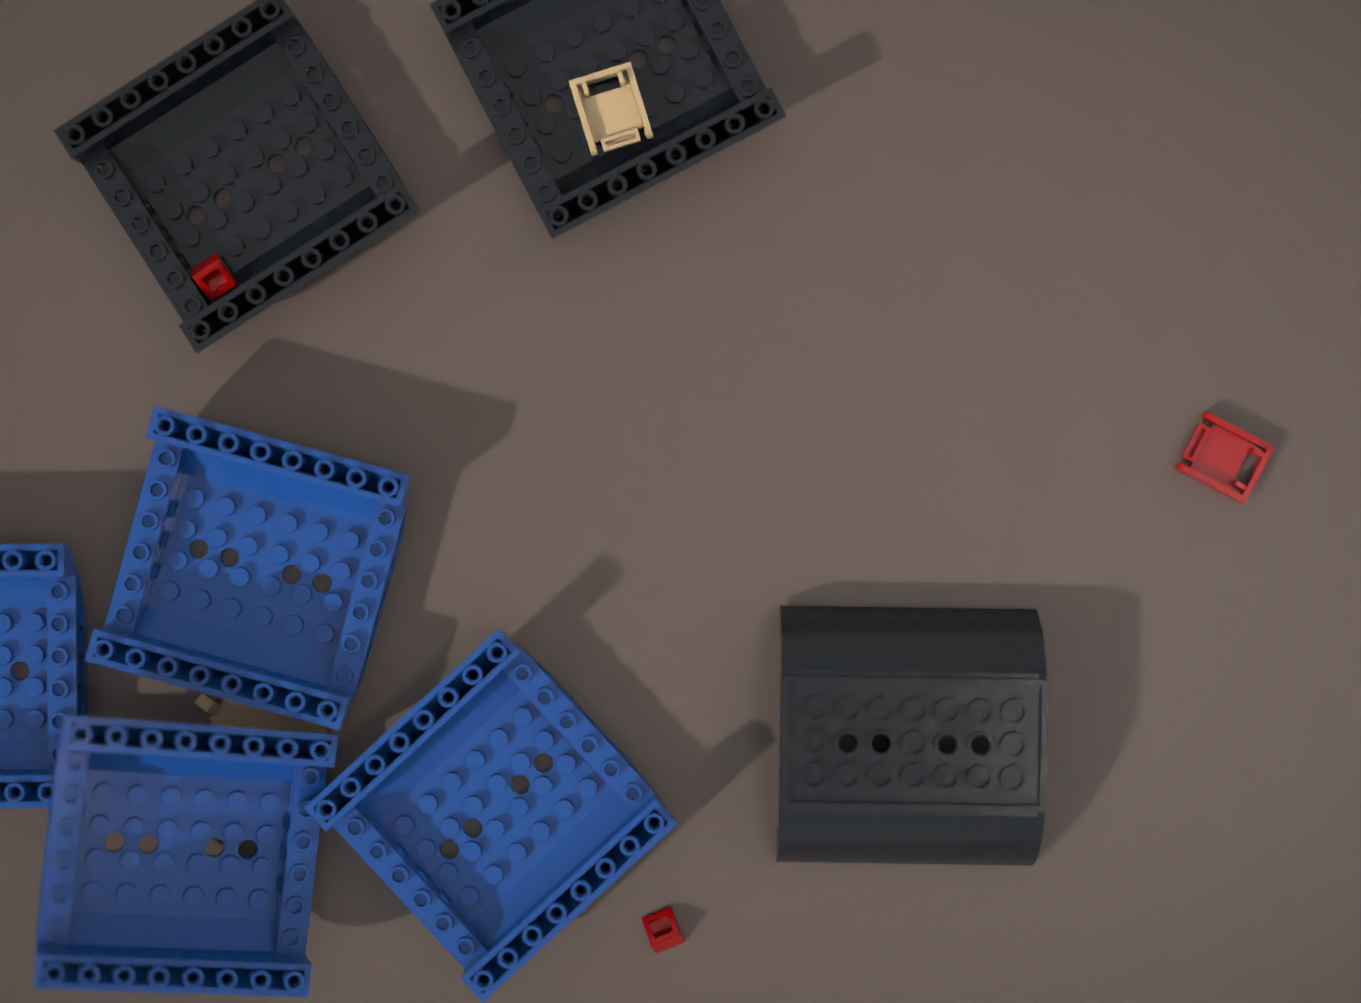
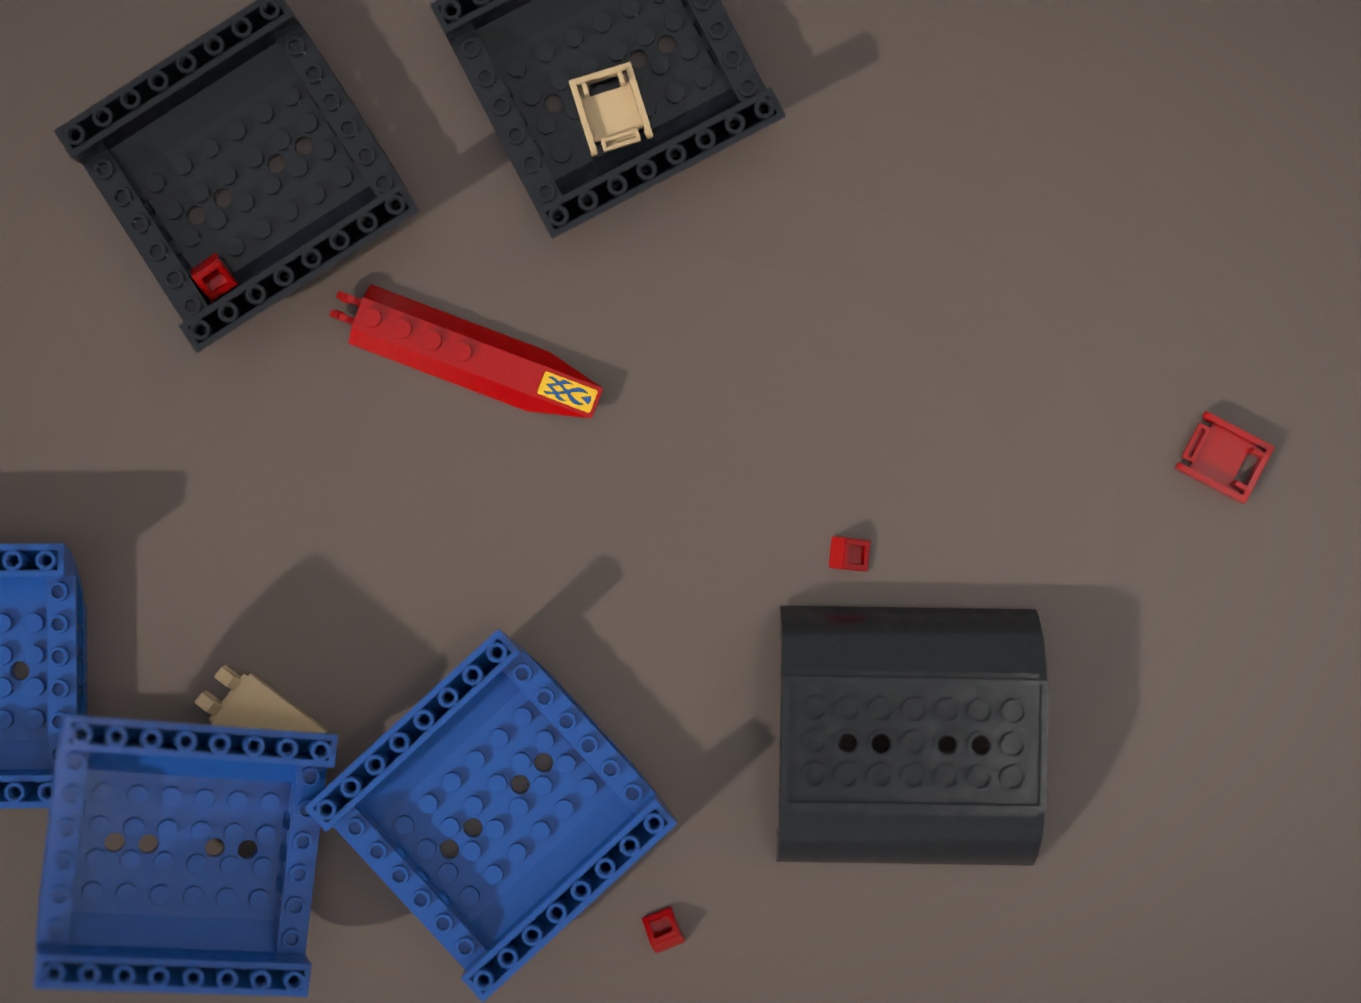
(245, 626): blue slope -> none
(467, 354): none -> red hinge
(849, 554): none -> red slope

